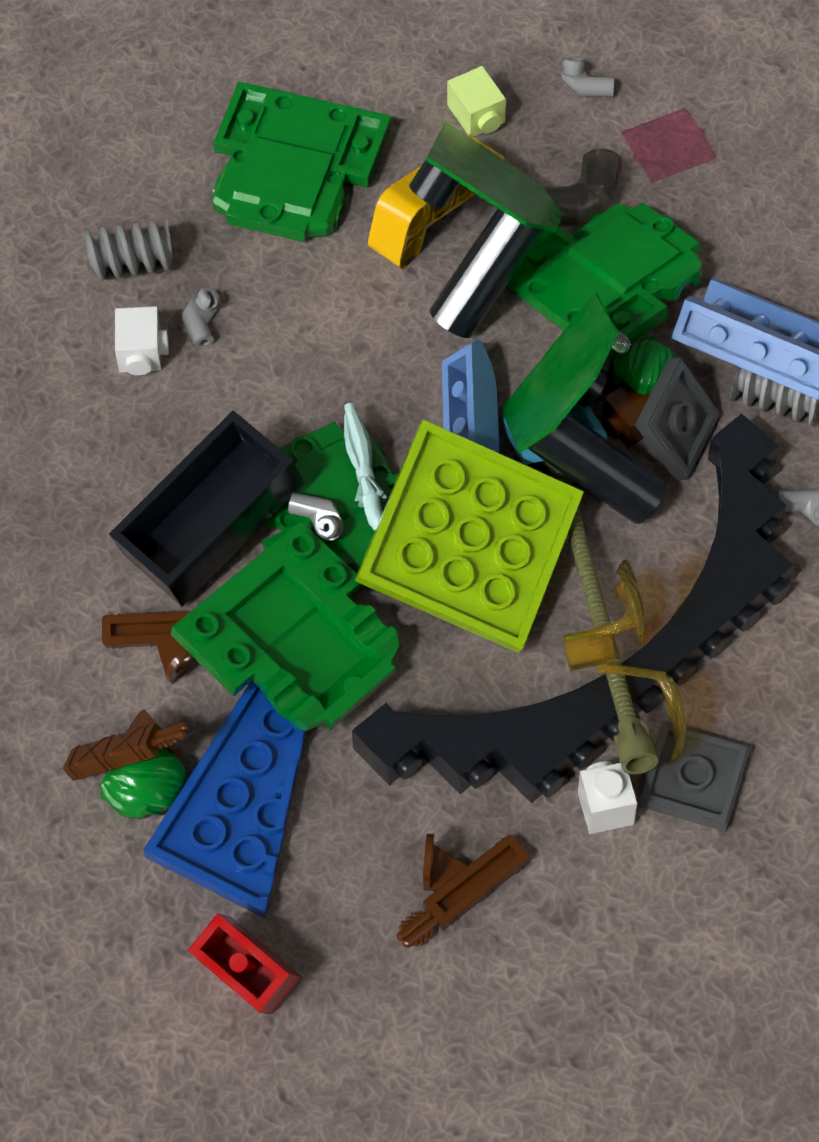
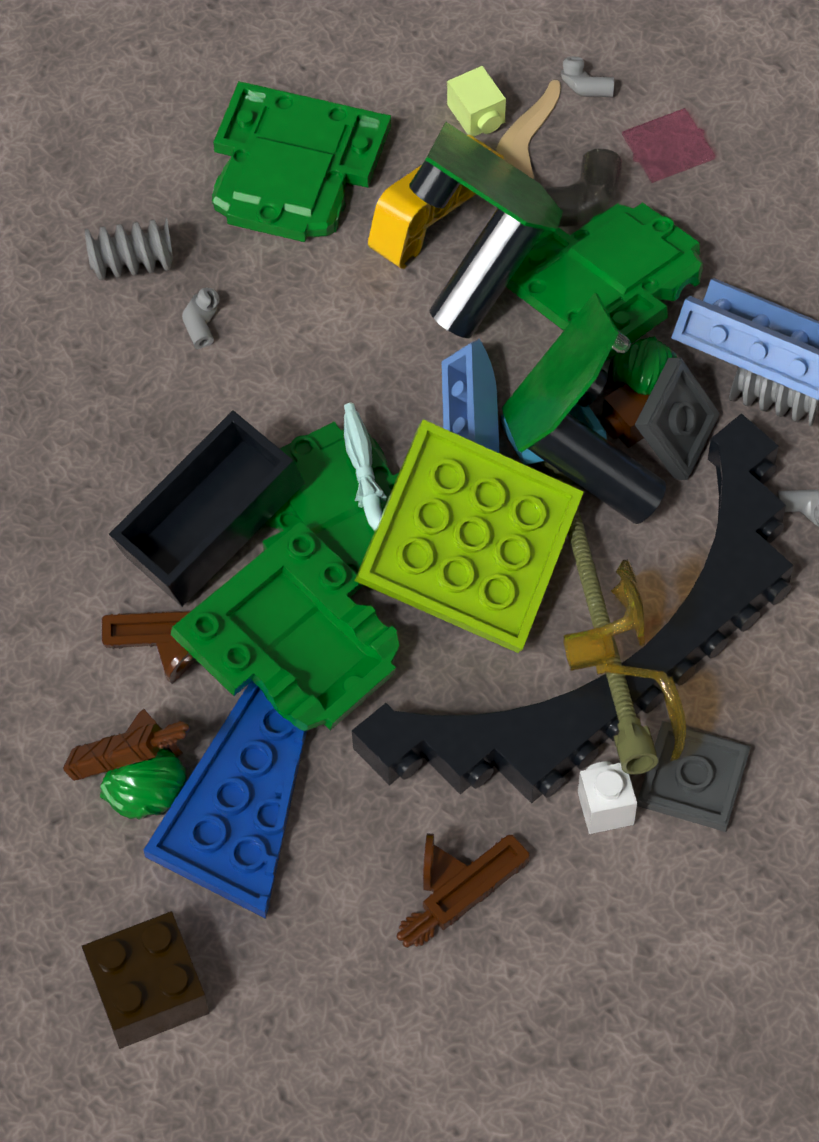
(139, 340): white brick -> none
(145, 979): none -> dark brown brick
(244, 964): red brick -> none
(322, 513): light grey arm -> none
(516, 140): none -> tan piece

